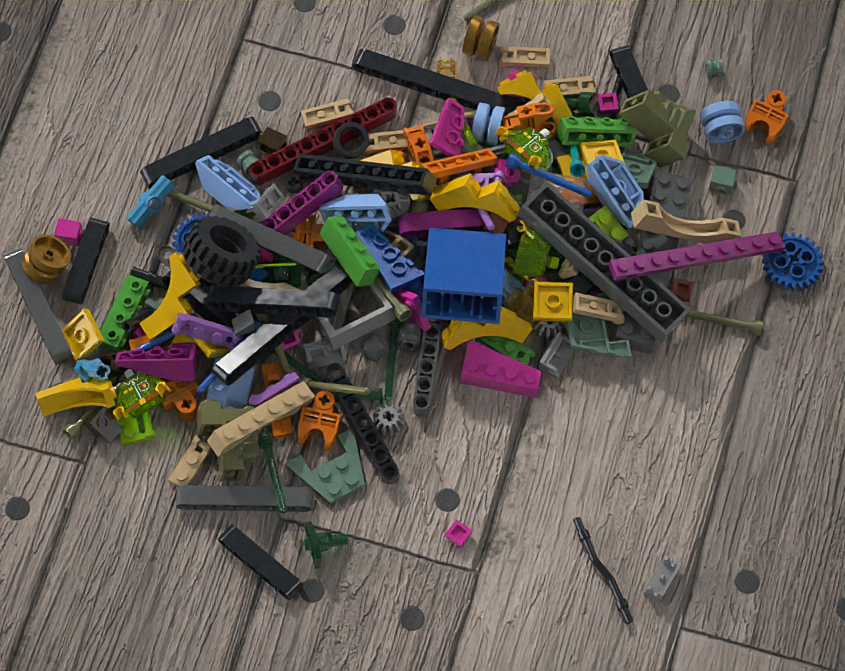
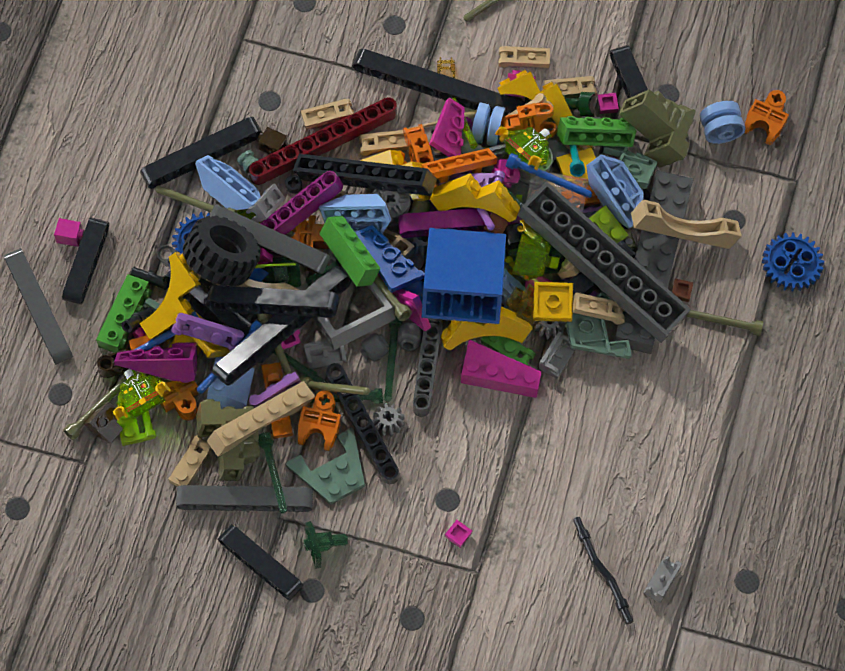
(46, 259): pearl gold wheel -> none
(76, 394): yellow arch -> none
(82, 335): yellow tile -> none
(92, 369): dark azure piece -> none
(157, 195): dark azure piece -> none
(243, 323): dark grey slope -> none
(350, 154): black tyre -> none
(480, 38): pearl gold wheel -> none
(593, 149): yellow tile -> none
(696, 255): magenta plate -> none
(714, 67): sand green wheel -> none
(723, 180): sand green brick -> none

